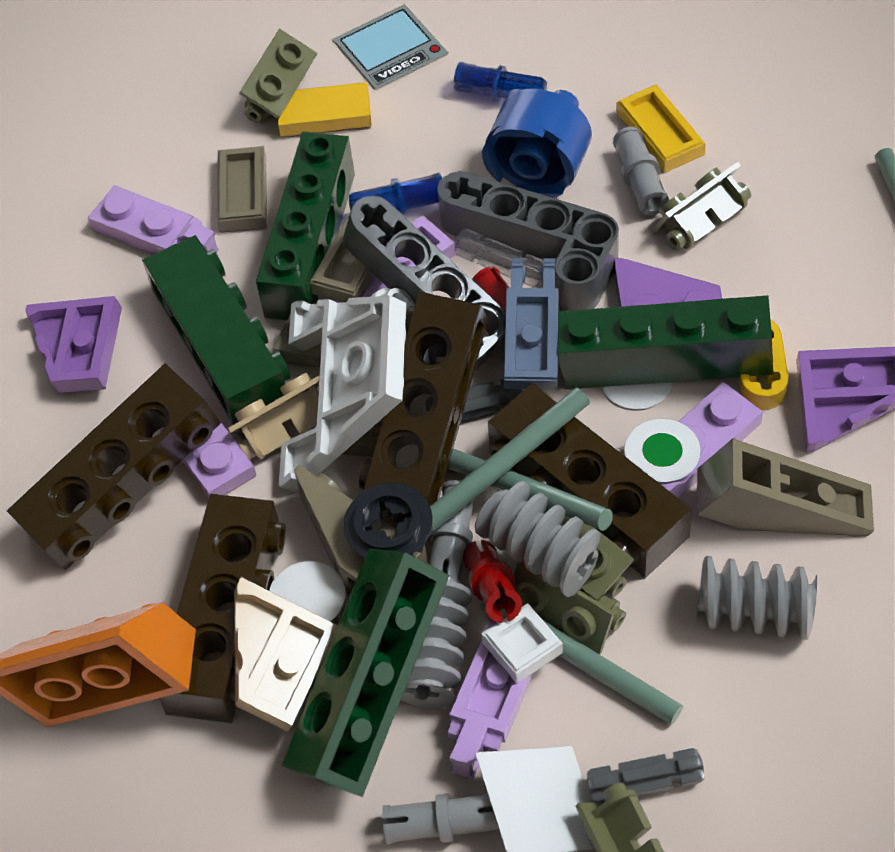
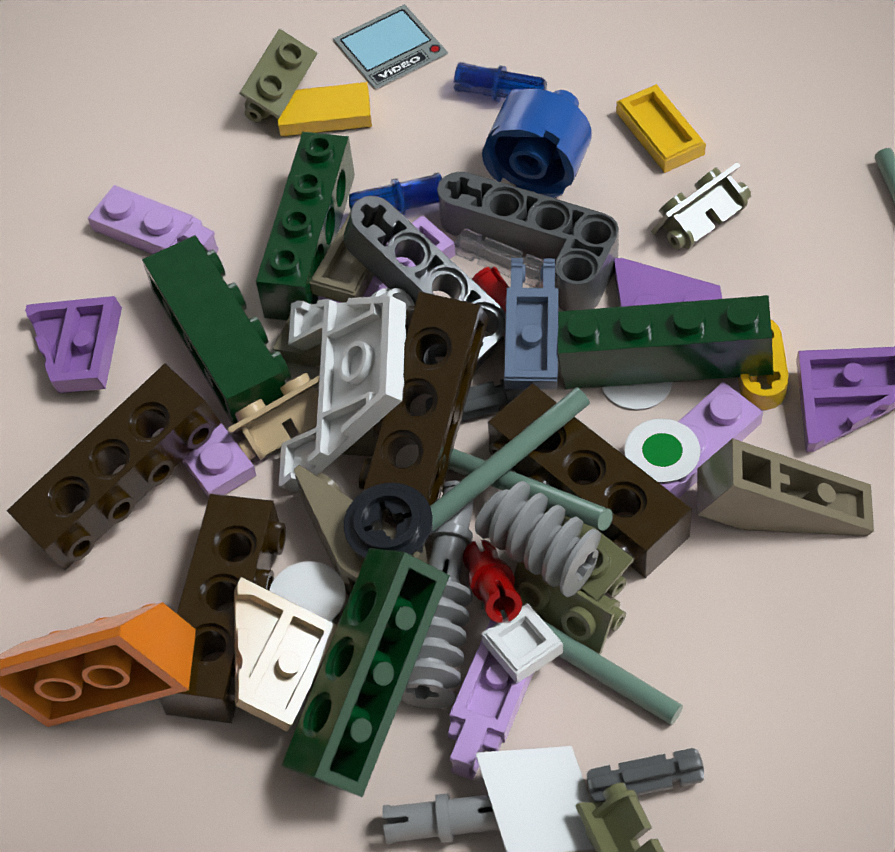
(241, 189): dark tan tile -> none
(640, 170): light grey pin -> none
(757, 597): light grey piece -> none

